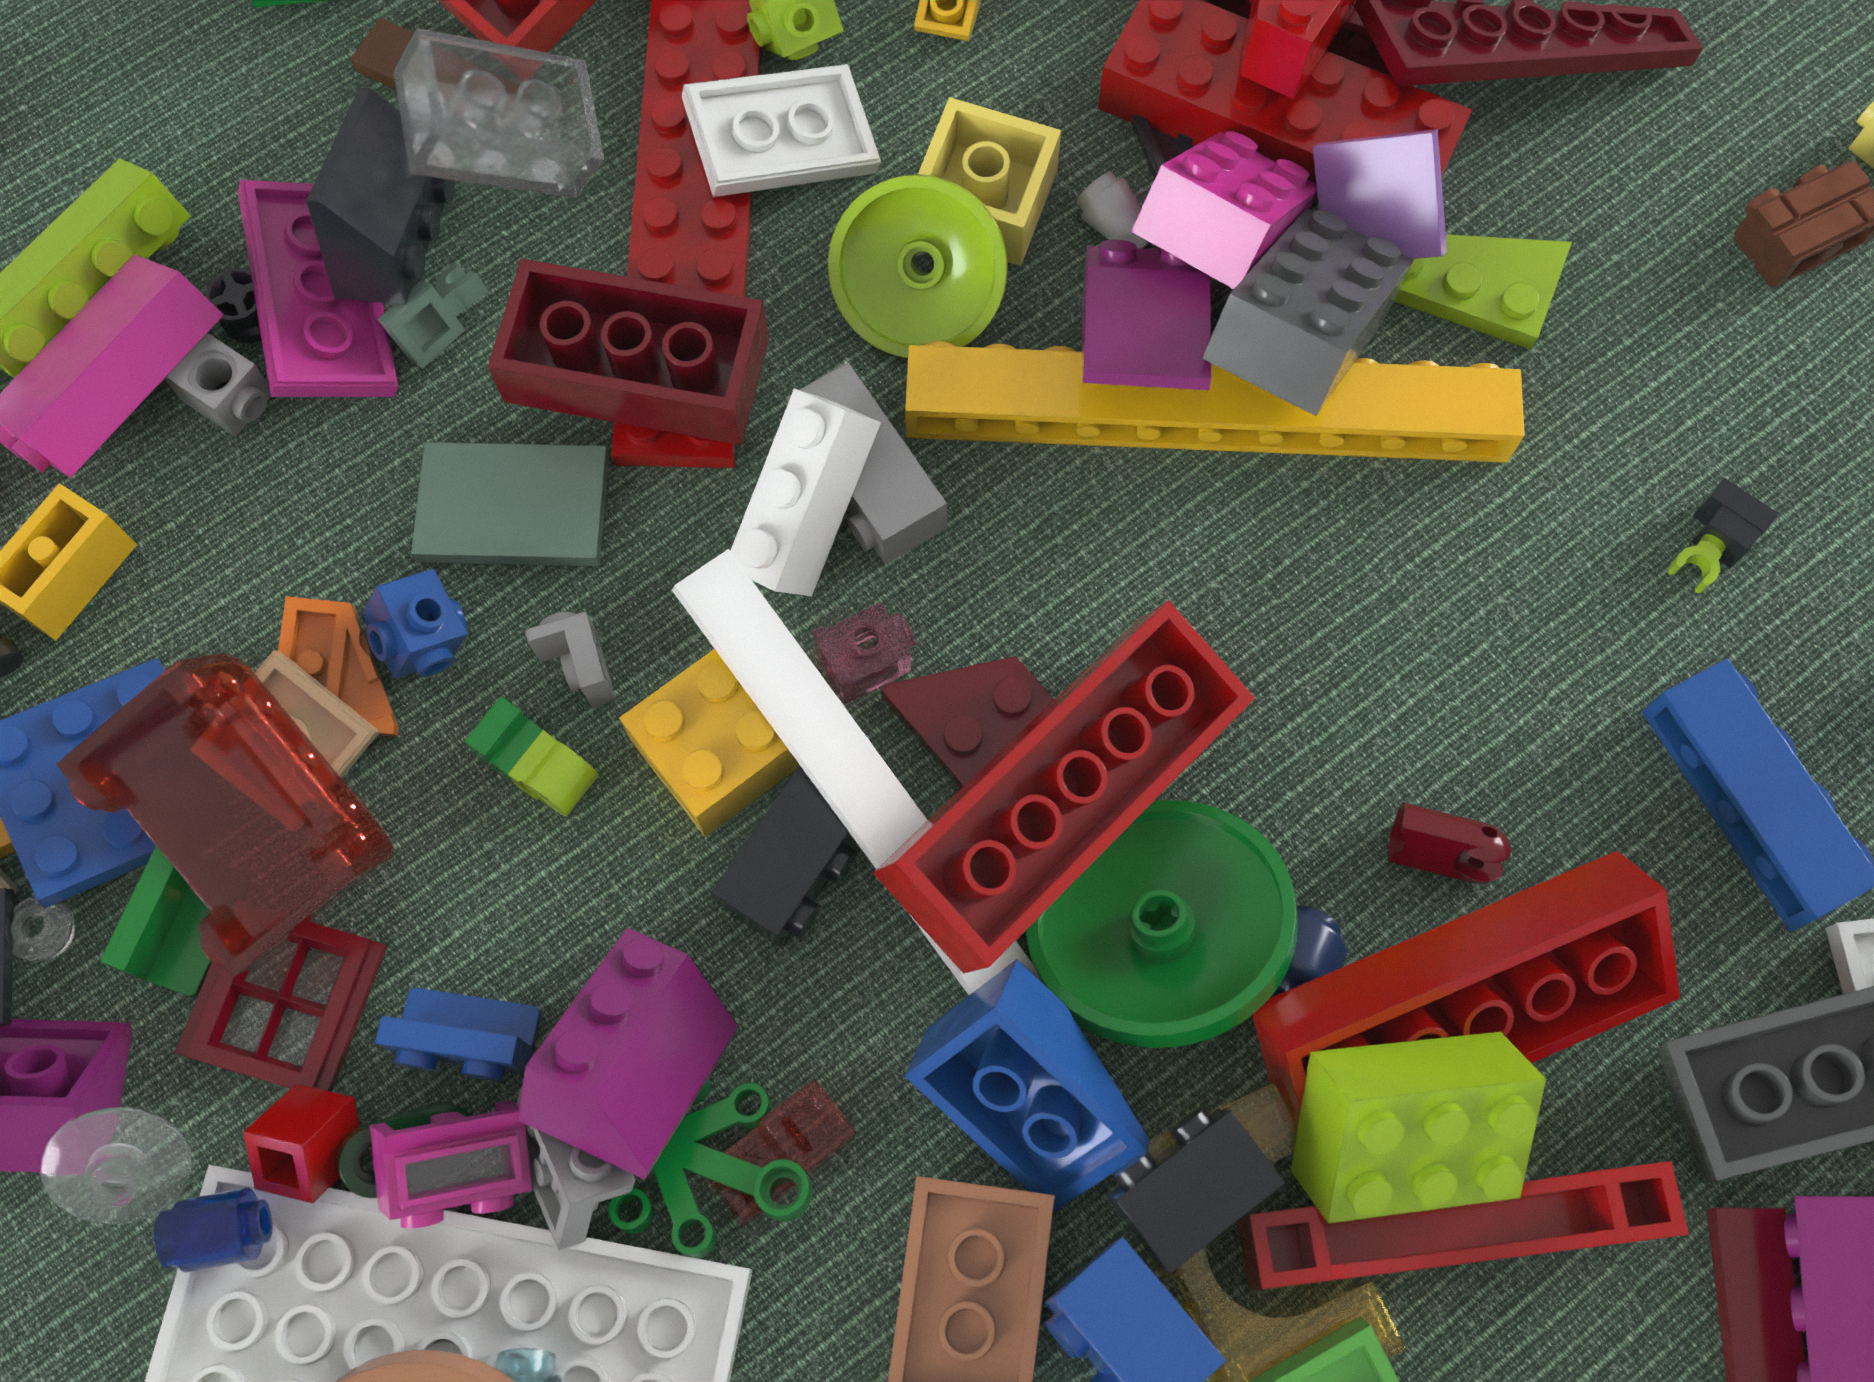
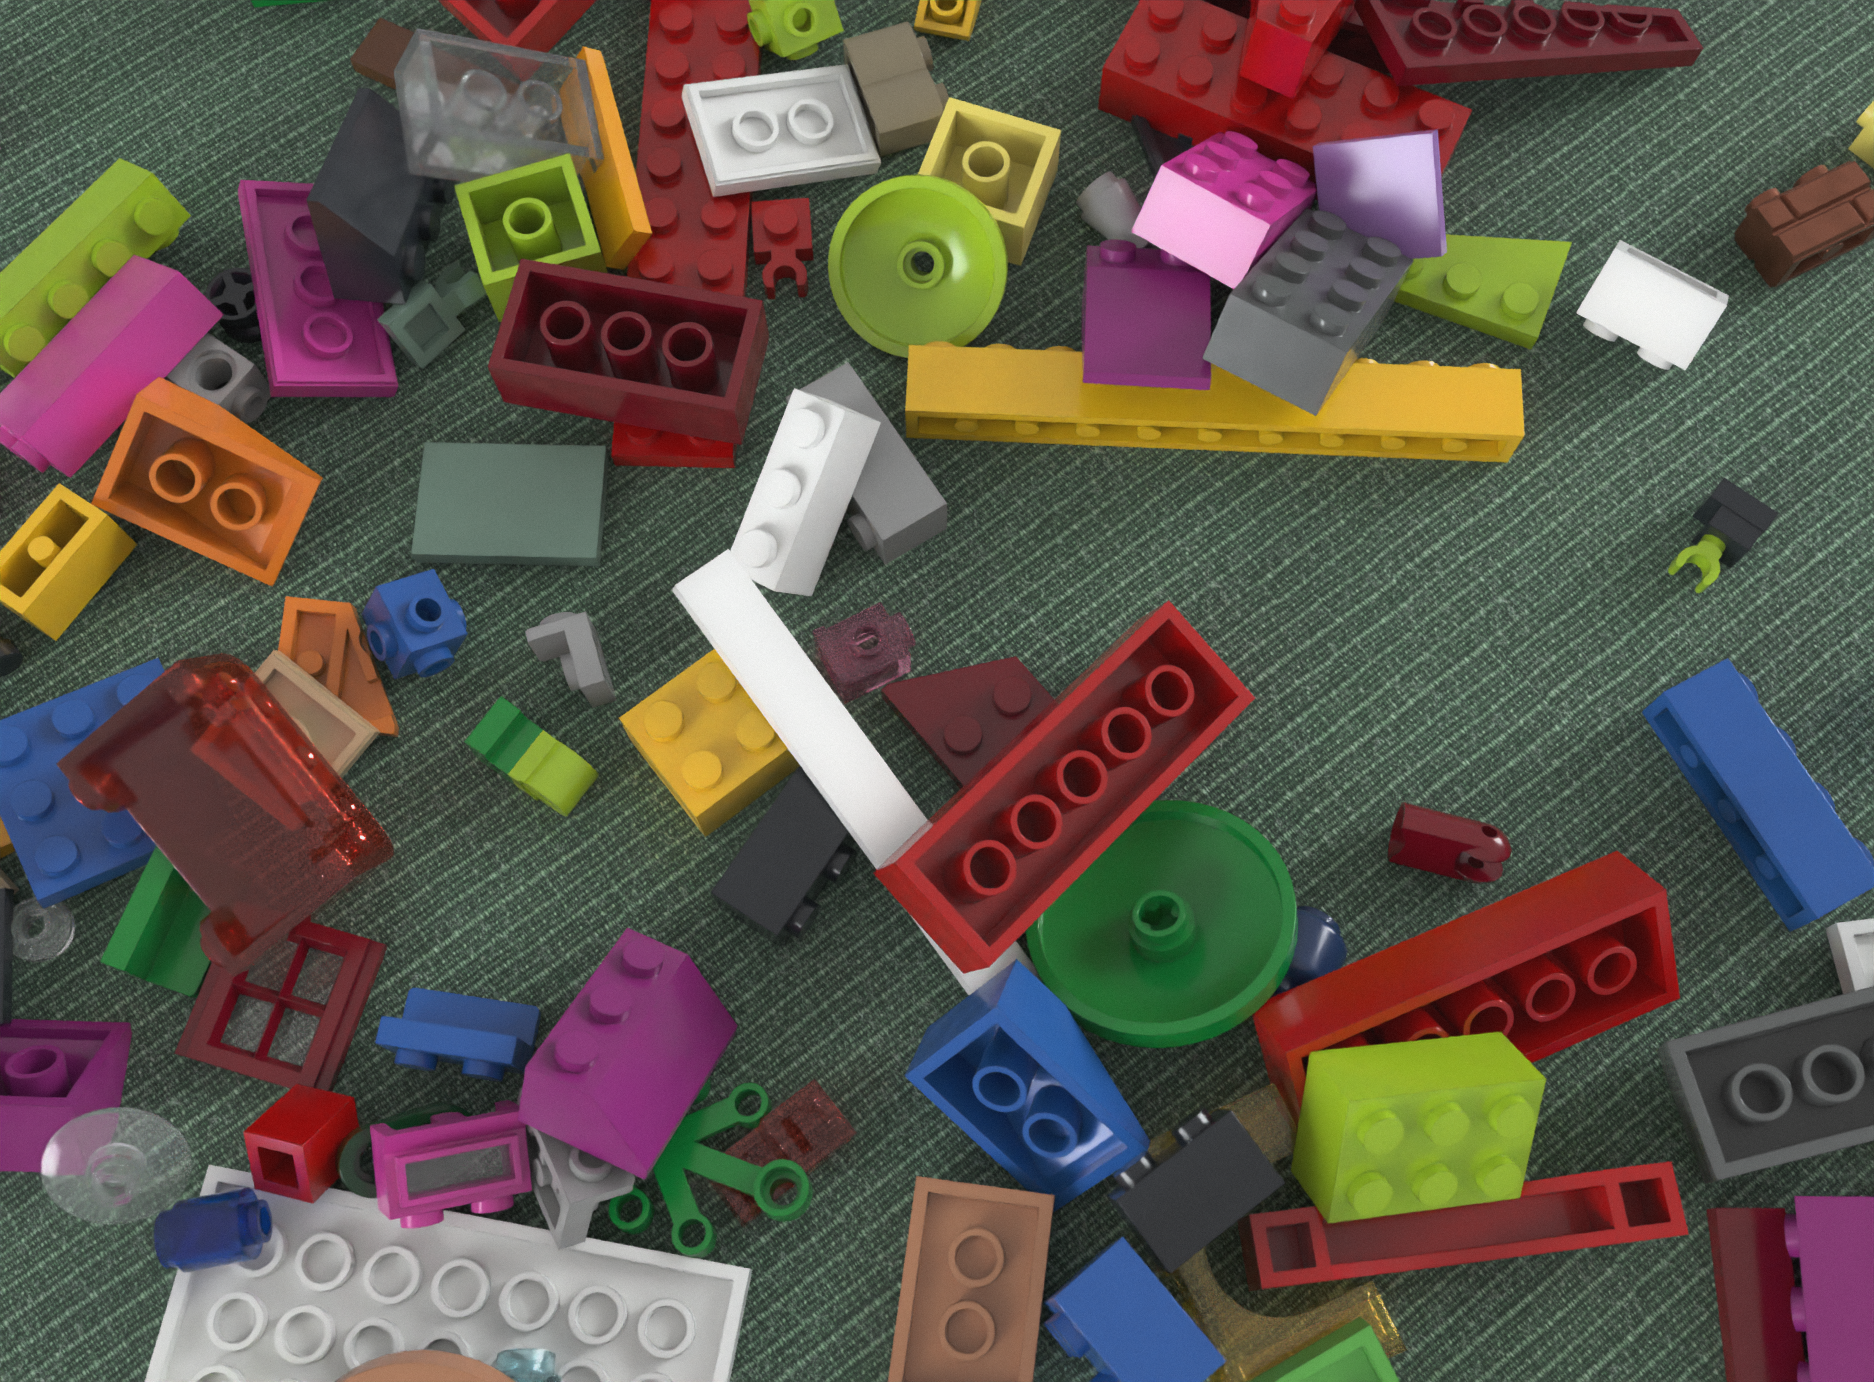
(206, 481): none -> orange slope
(527, 215): none -> lime brick
(614, 187): none -> light orange tile
(782, 241): none -> red plate
(896, 86): none -> dark tan brick
(1651, 307): none -> white brick

